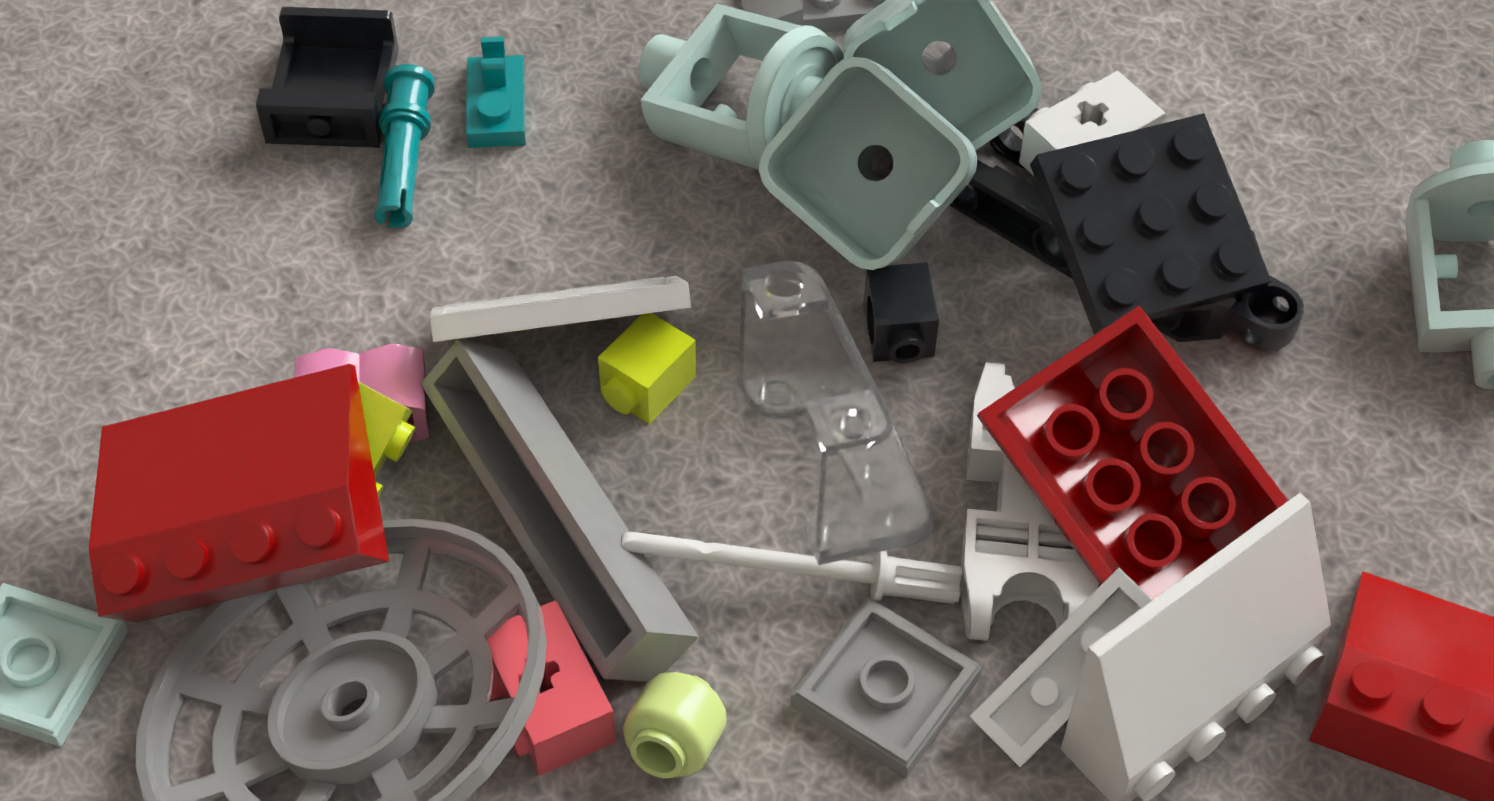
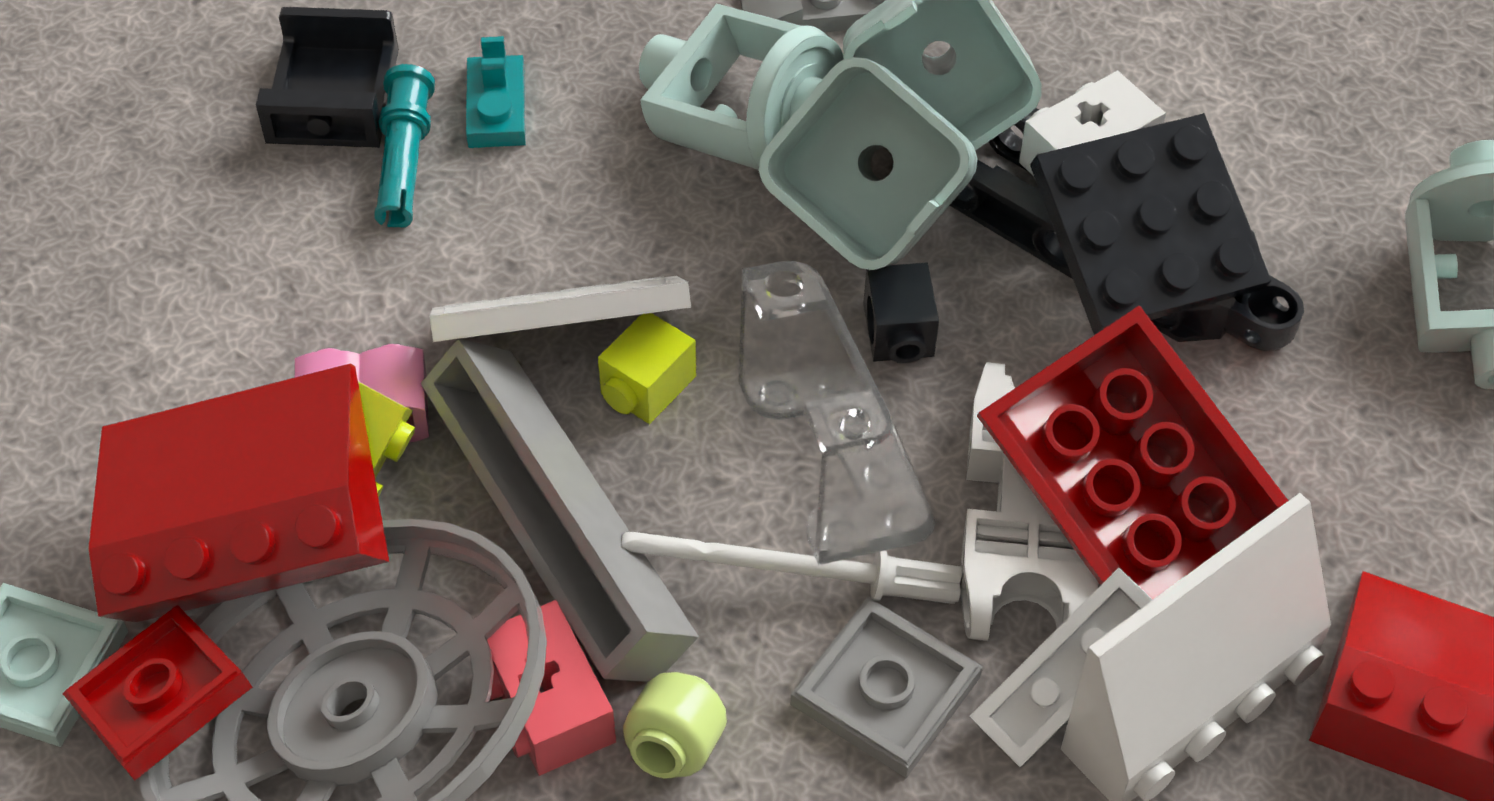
(157, 691): none -> red plate

